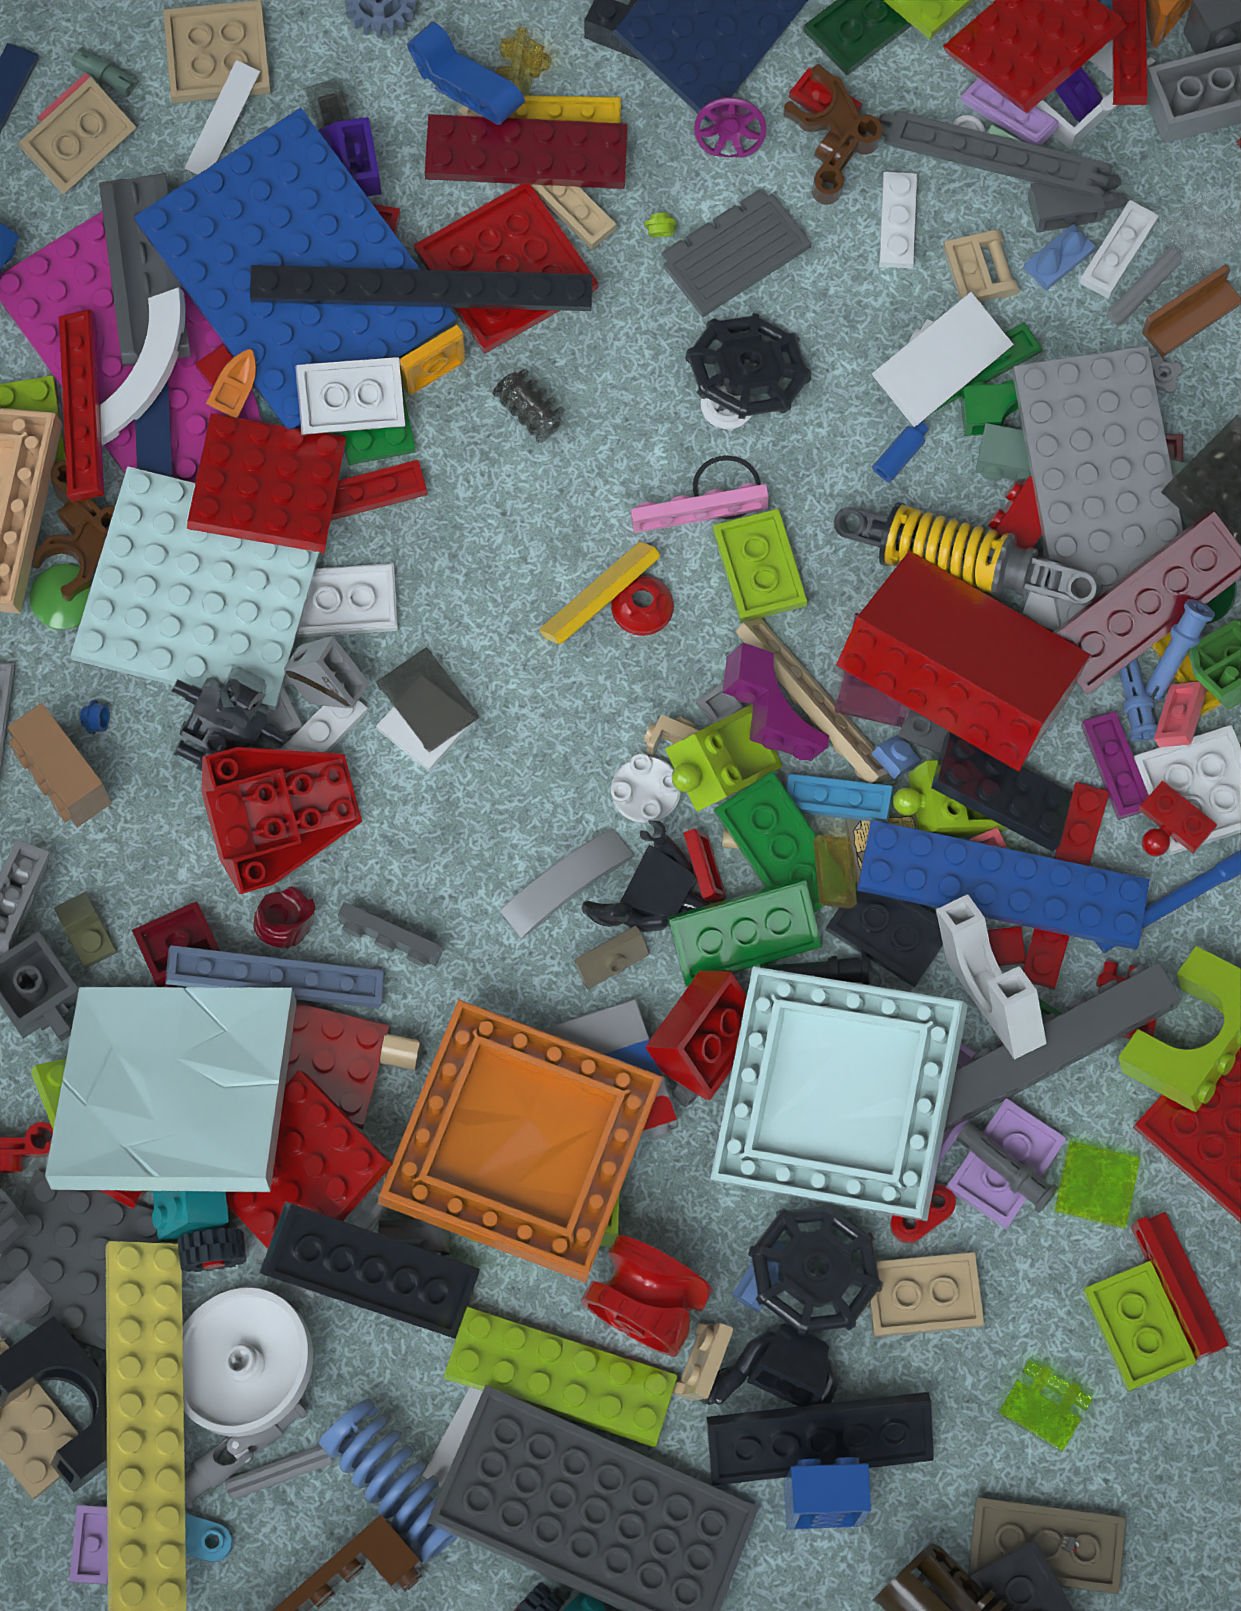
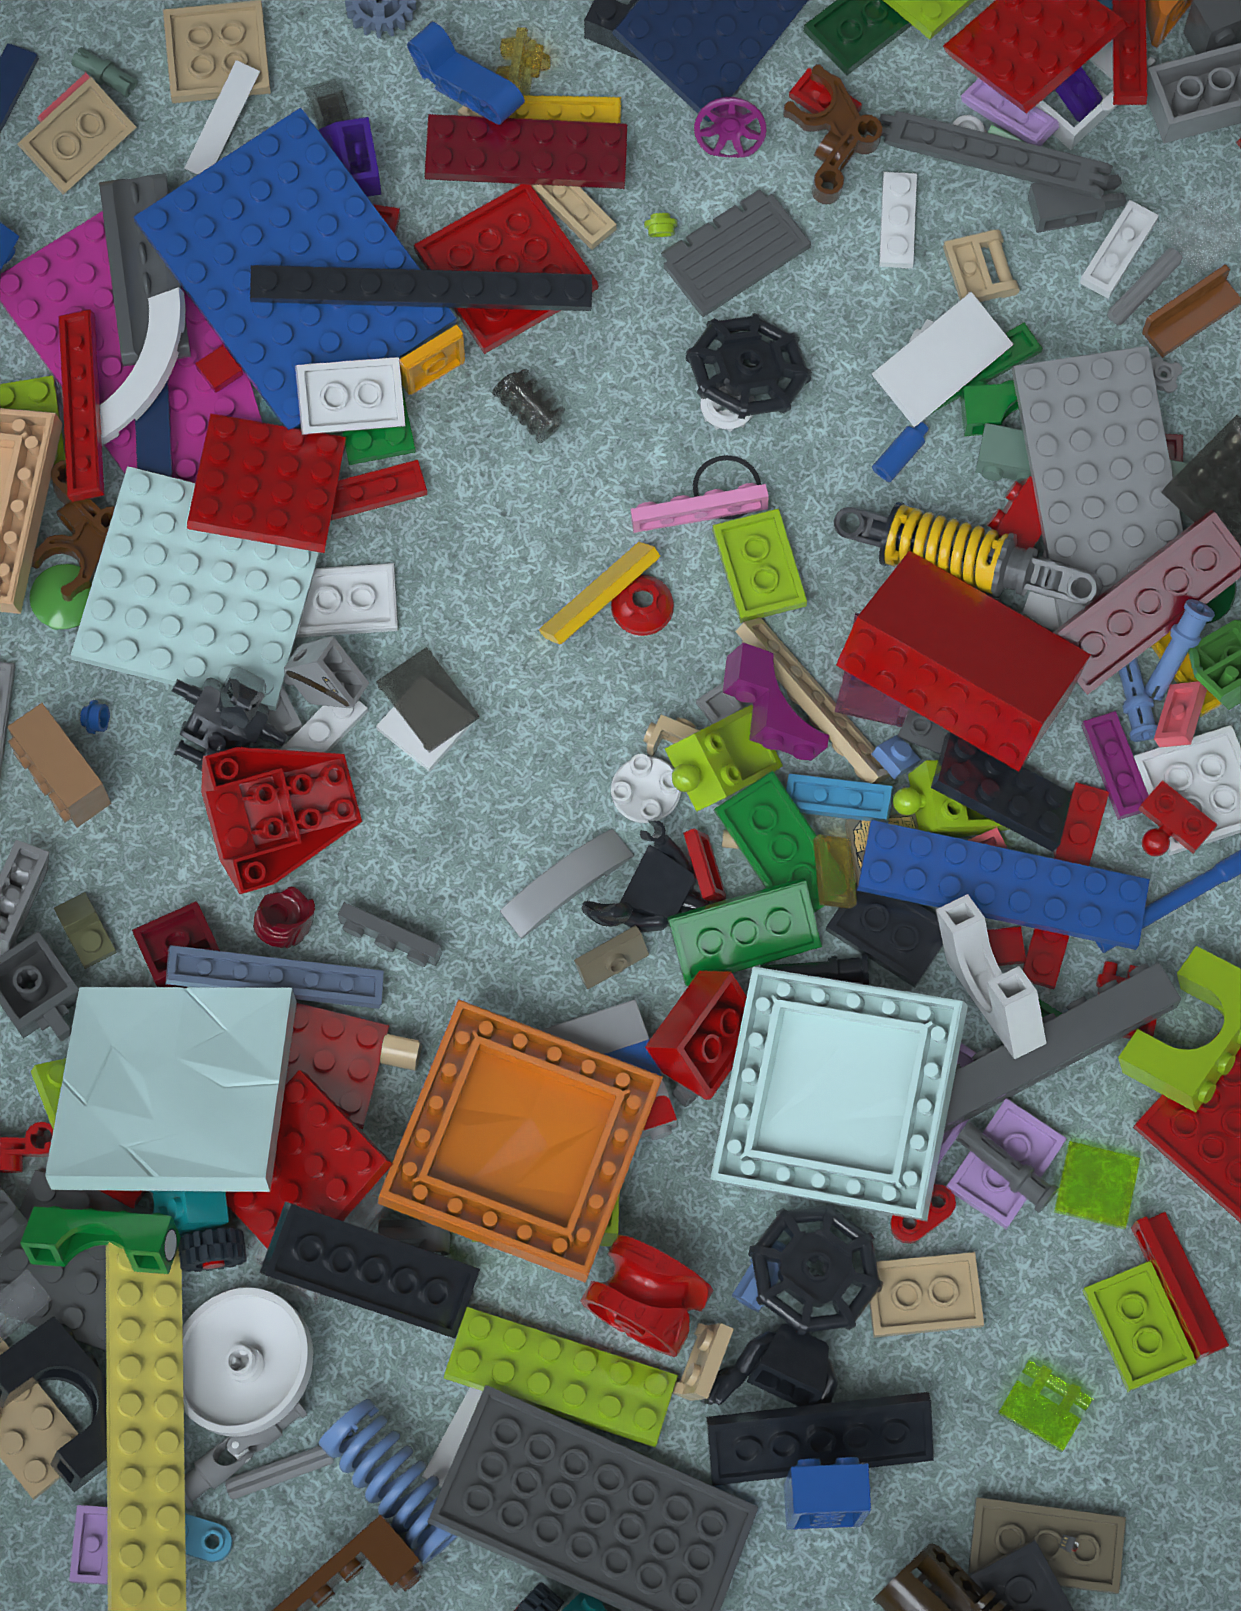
(60, 1234): none -> green arch
(234, 384): orange plate -> none
(1059, 257): medium blue tile -> none

